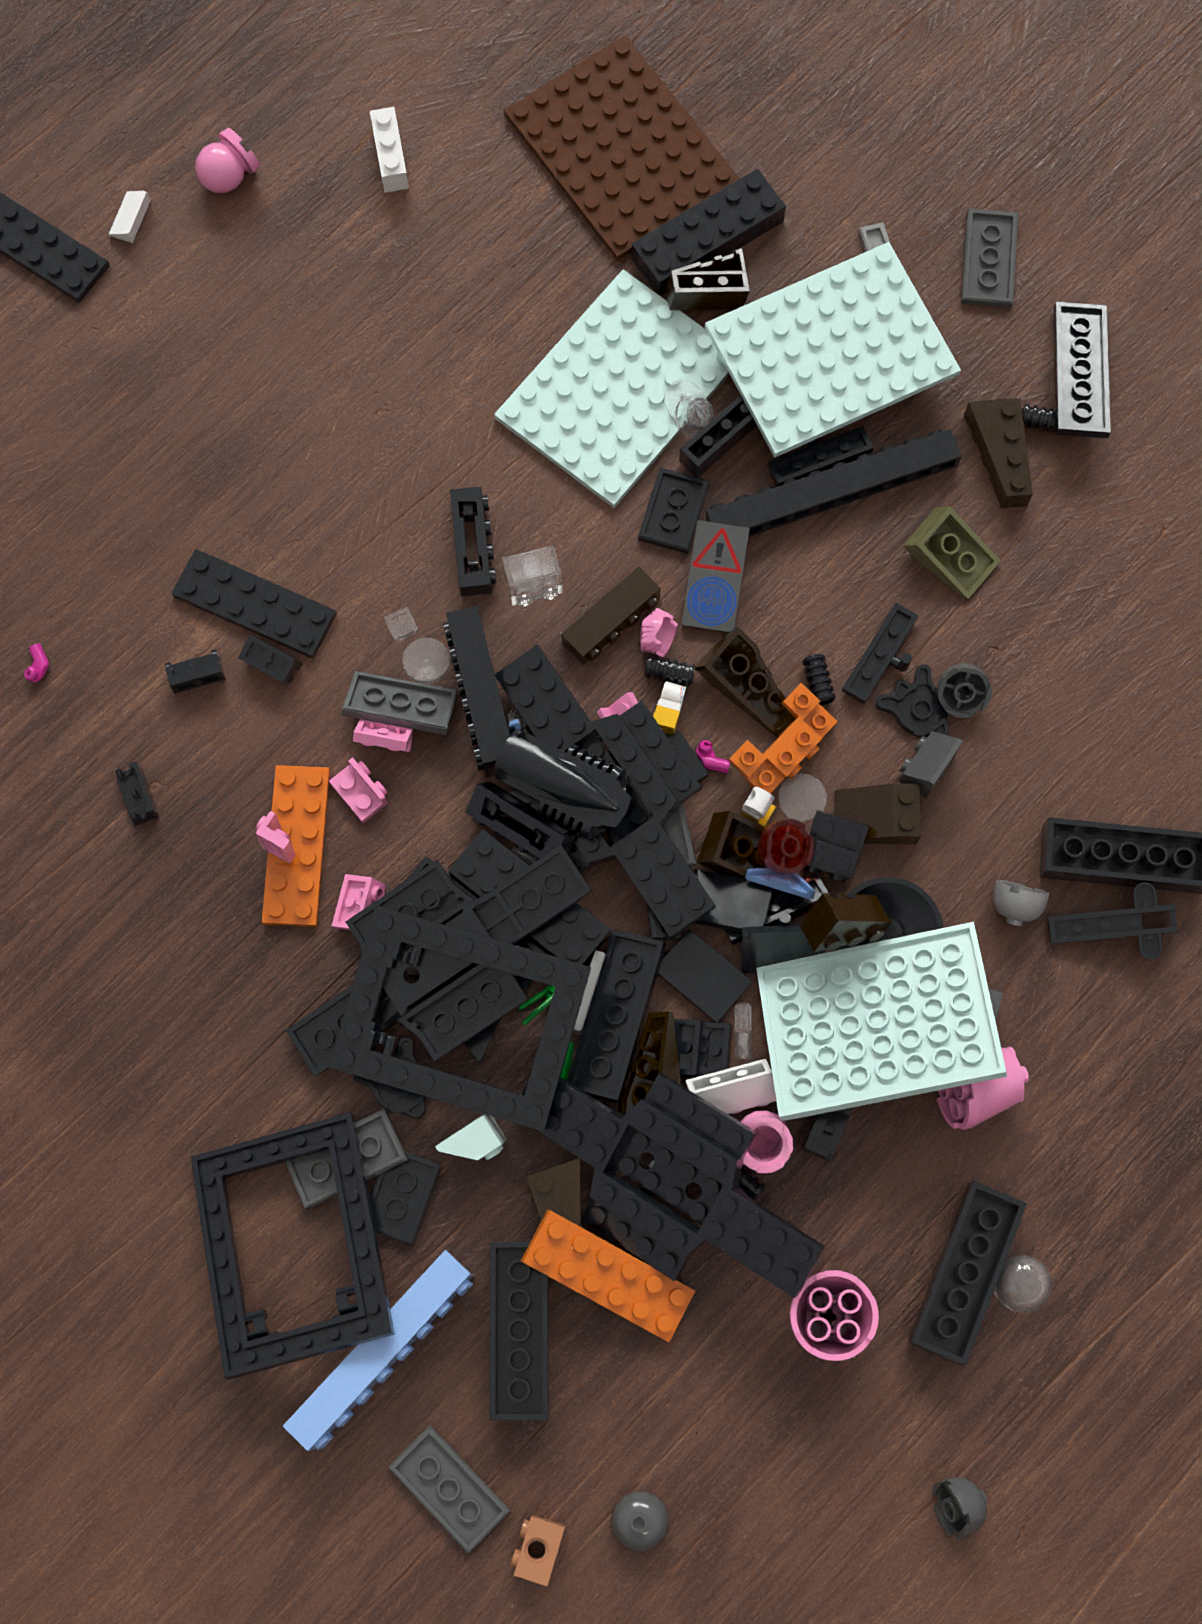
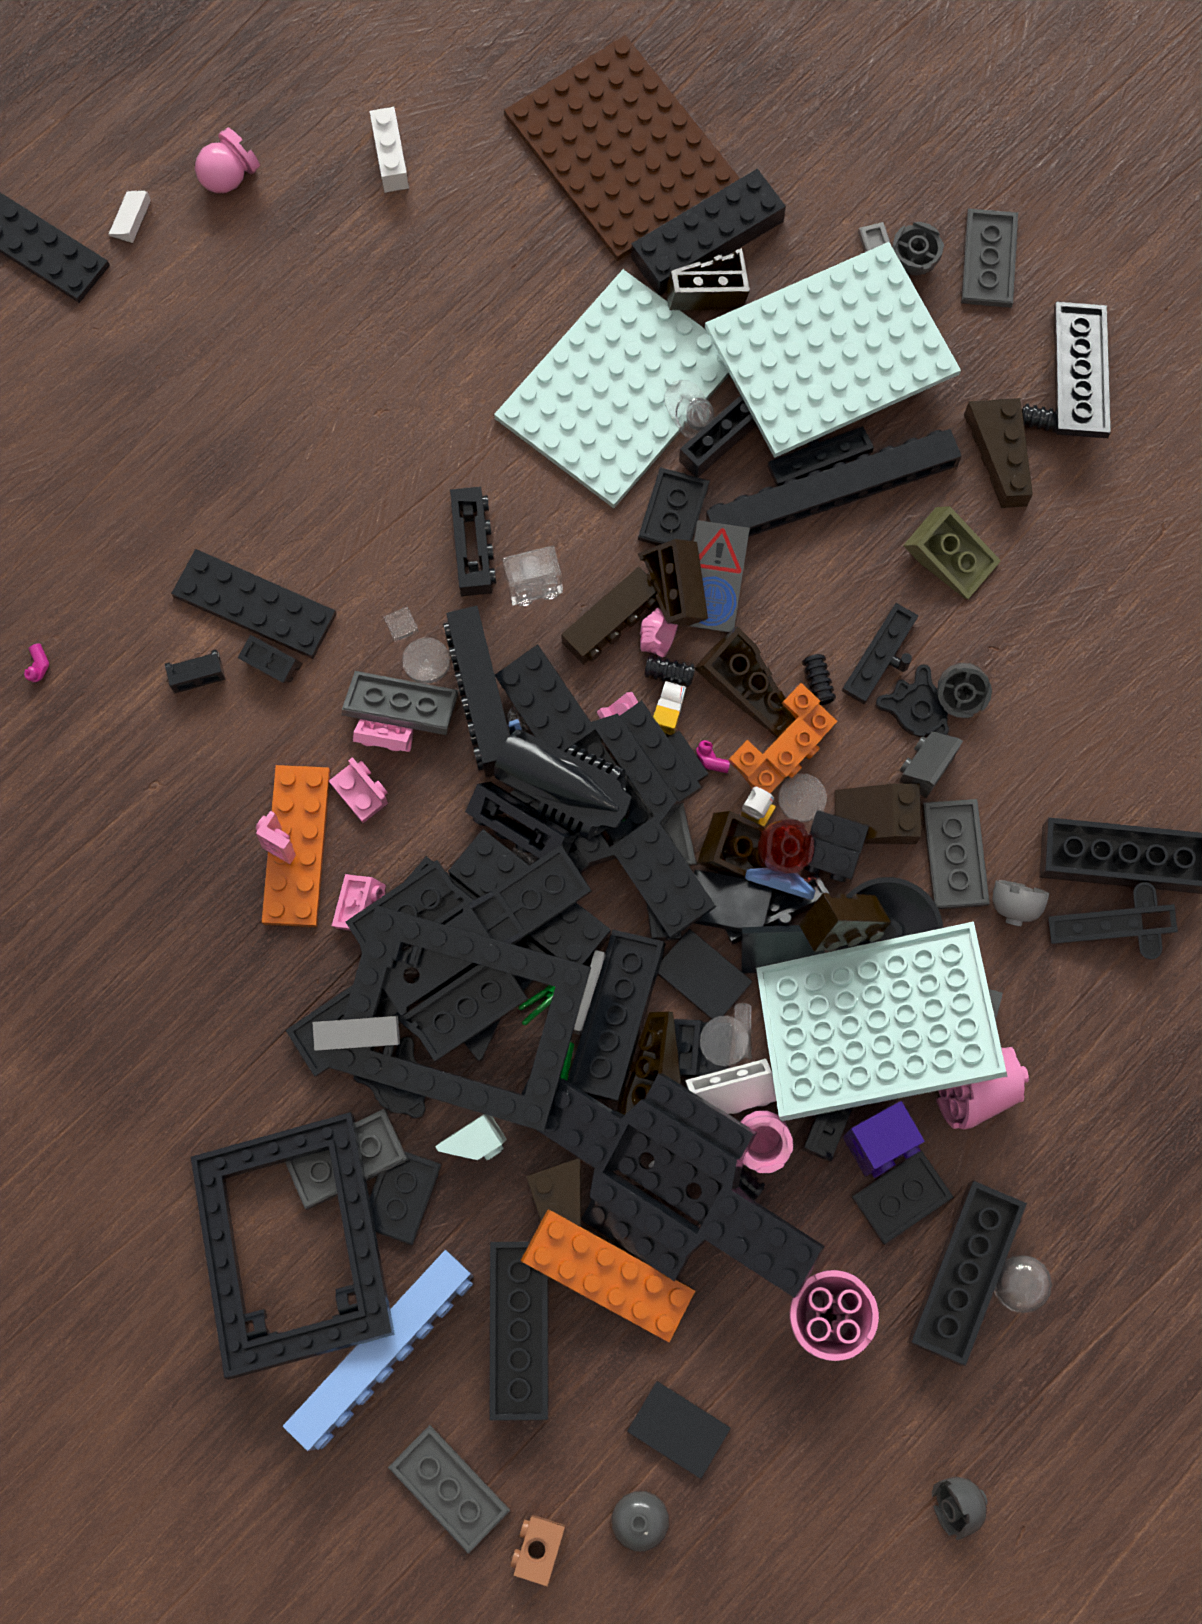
(136, 794): black hinge -> none
(356, 1033): none -> light grey tile
(678, 581): none -> dark brown wedge
(678, 1429): none -> black tile
(724, 1041): none -> clear piece
(883, 1140): none -> dark purple piece
(902, 1197): none -> black tile
(918, 248): none -> dark grey cylinder
(955, 854): none -> dark grey tile

